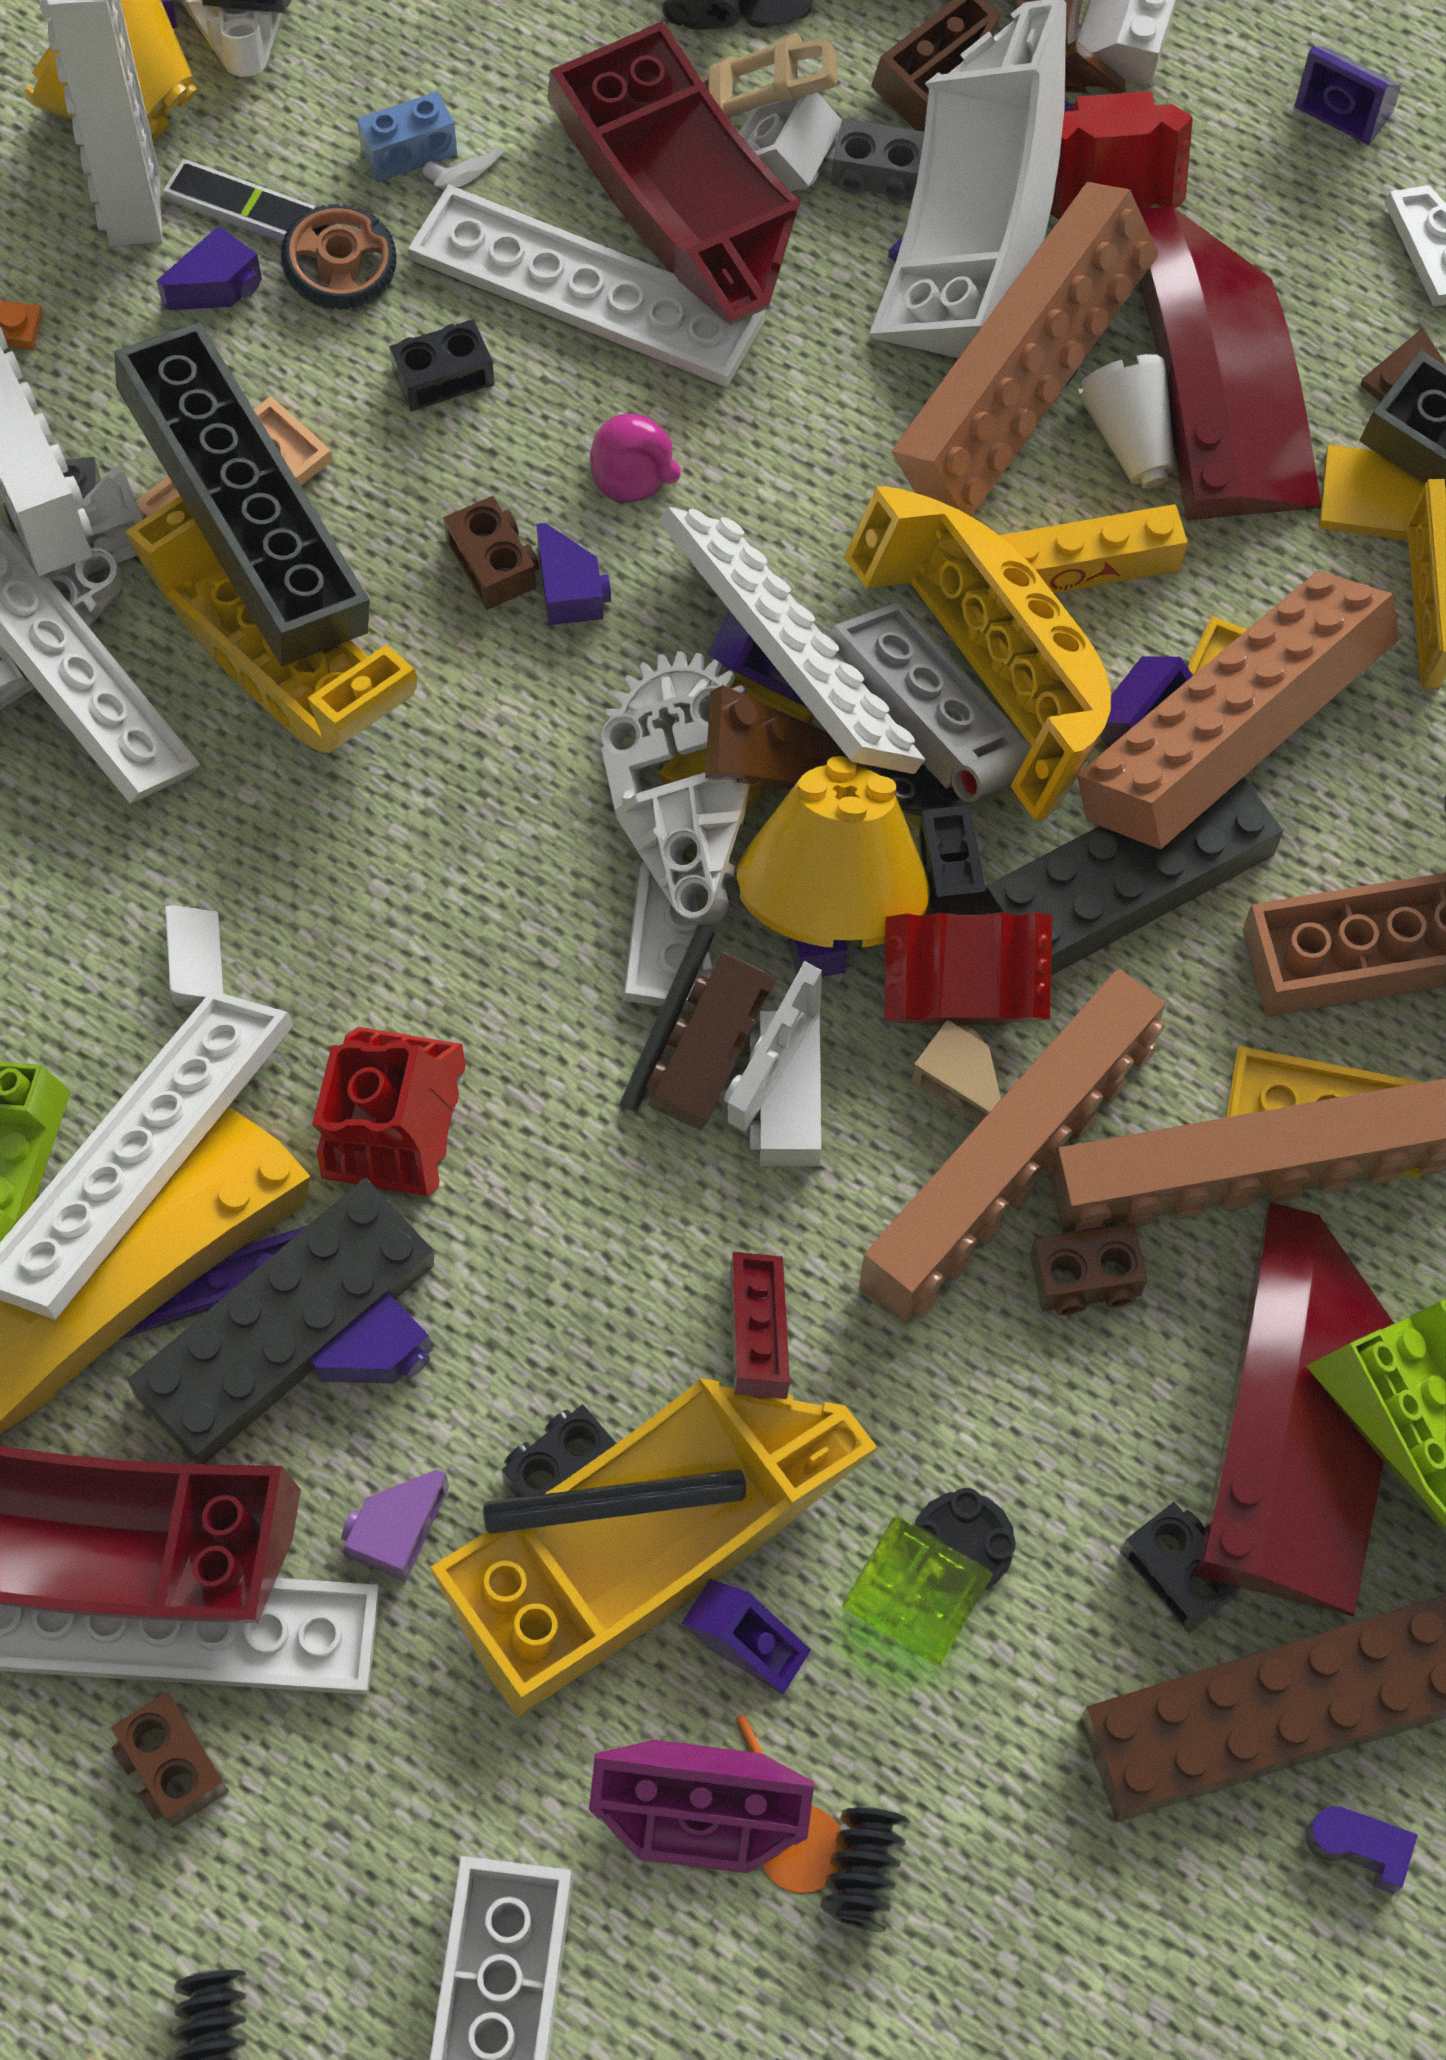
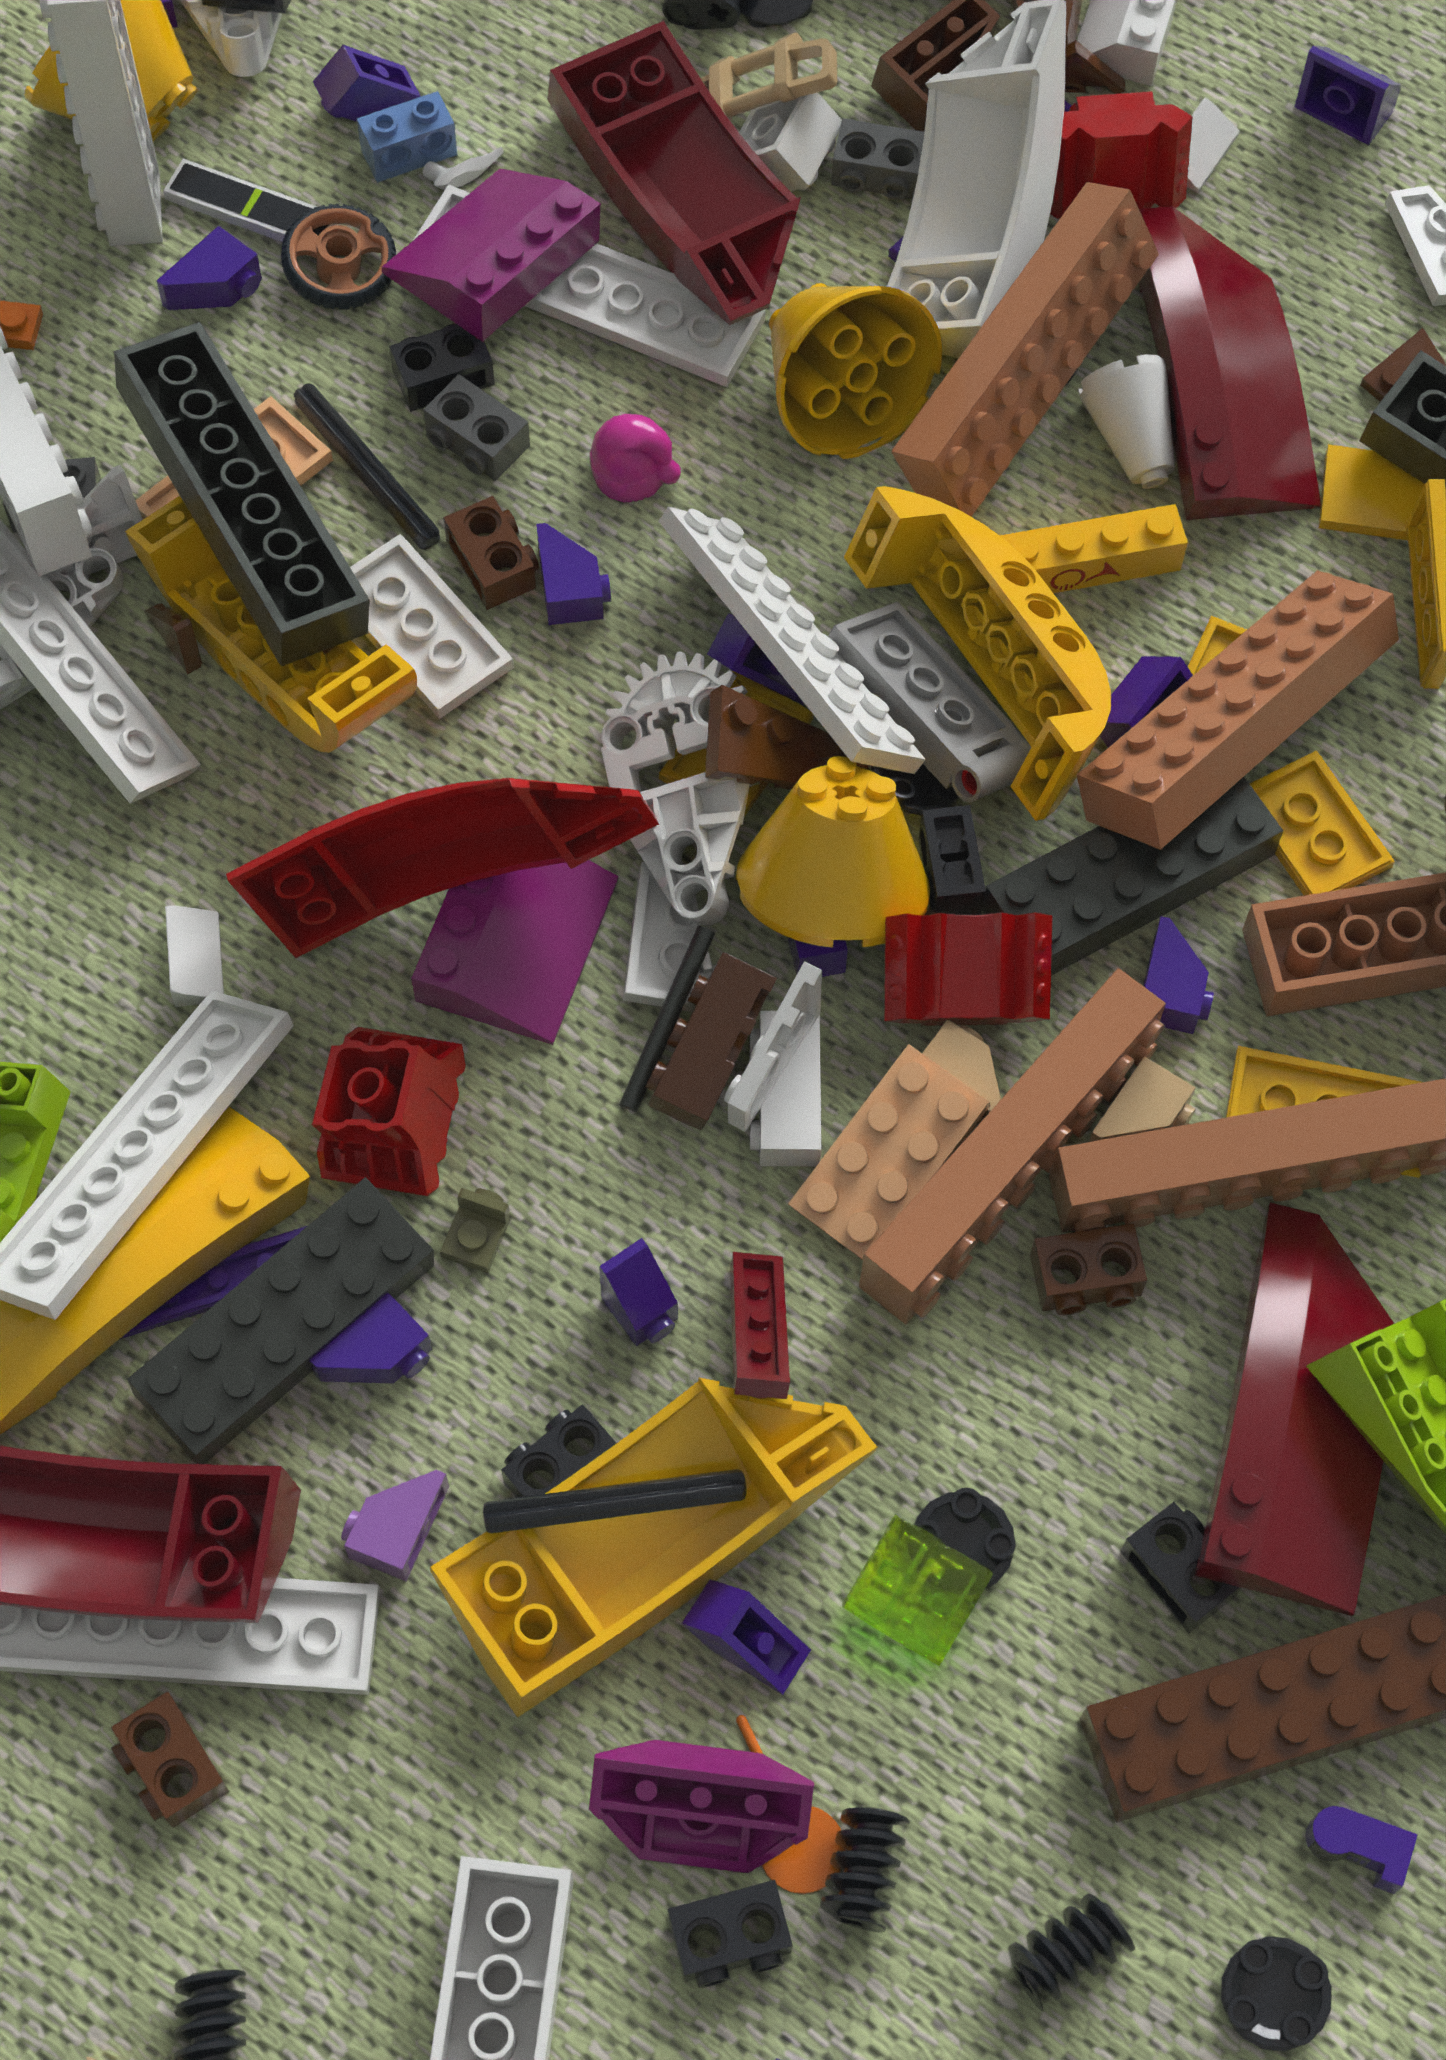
(177, 635): none -> reddish brown tile
(362, 84): none -> dark purple slope
(367, 466): none -> black axle
(426, 845): none -> red slope
(428, 627): none -> white plate
(476, 1229): none -> olive bracket
(481, 422): none -> dark grey brick
(498, 248): none -> magenta slope
(514, 946): none -> magenta slope
(638, 1294): none -> dark purple slope
(725, 1917): none -> black brick
(852, 365): none -> yellow cone
(889, 1151): none -> light nougat plate
(1068, 1948): none -> black piece
(1147, 1103): none -> tan slope
(1177, 979): none -> dark purple slope
(1210, 140): none -> white slope
(1276, 1993): none -> black dish
(1324, 834): none -> yellow tile

